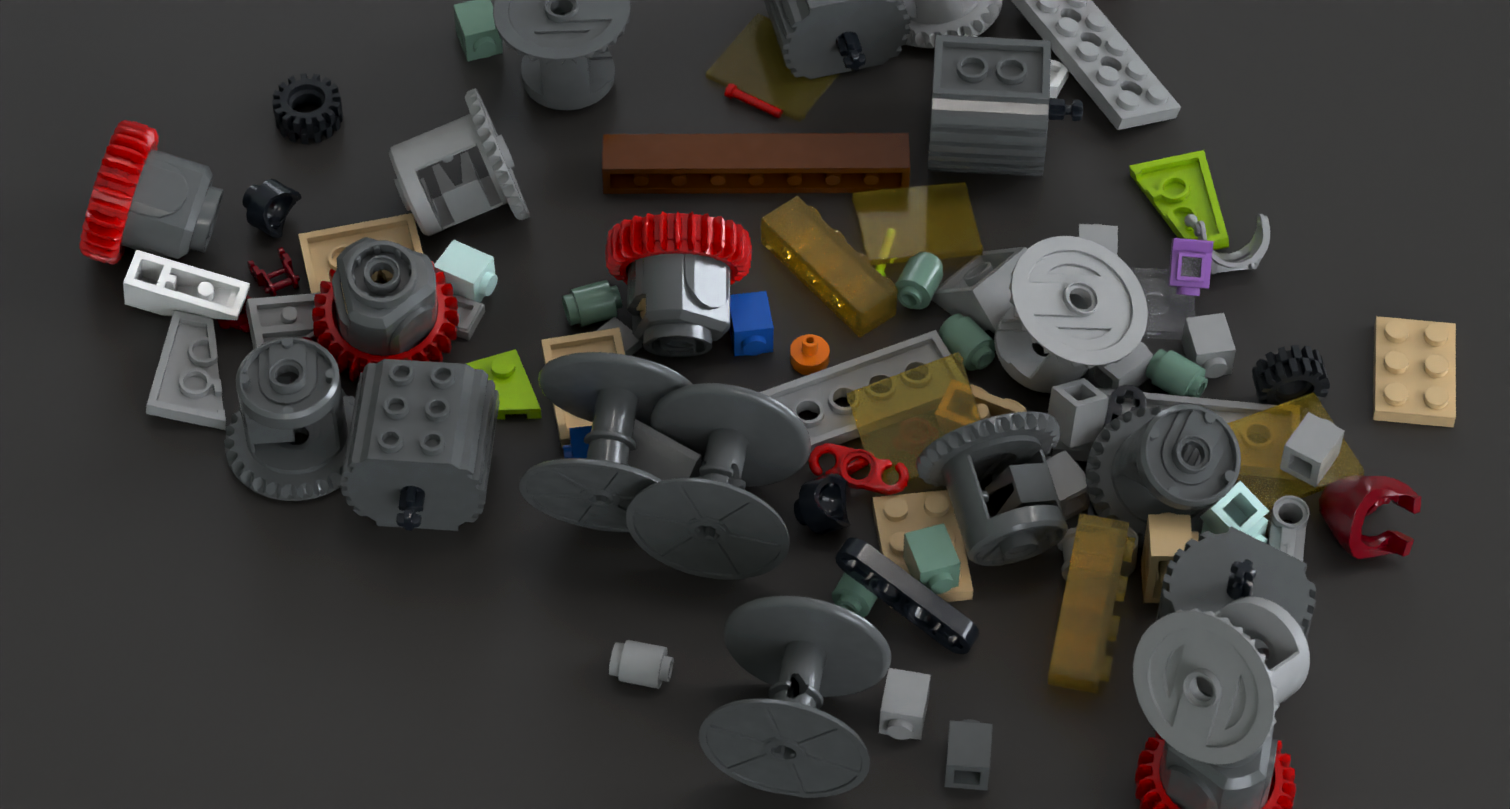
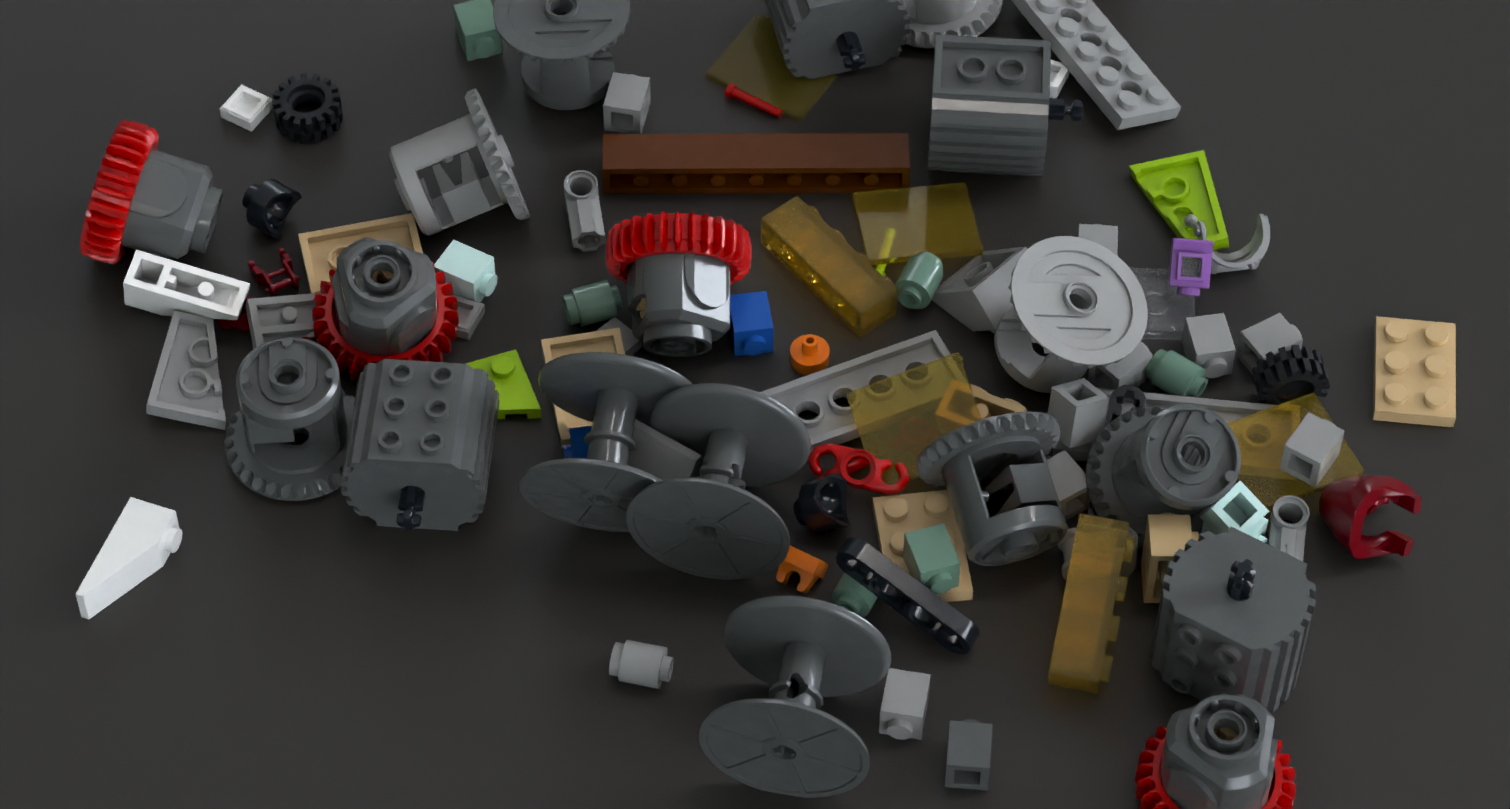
(130, 554): none -> white slope
(246, 108): none -> white tile
(584, 210): none -> light grey piece
(626, 103): none -> light grey brick
(806, 565): none -> orange tile
(969, 339): sand green brick -> none
(1219, 658): light grey piece -> none
(1267, 337): none -> light grey brick

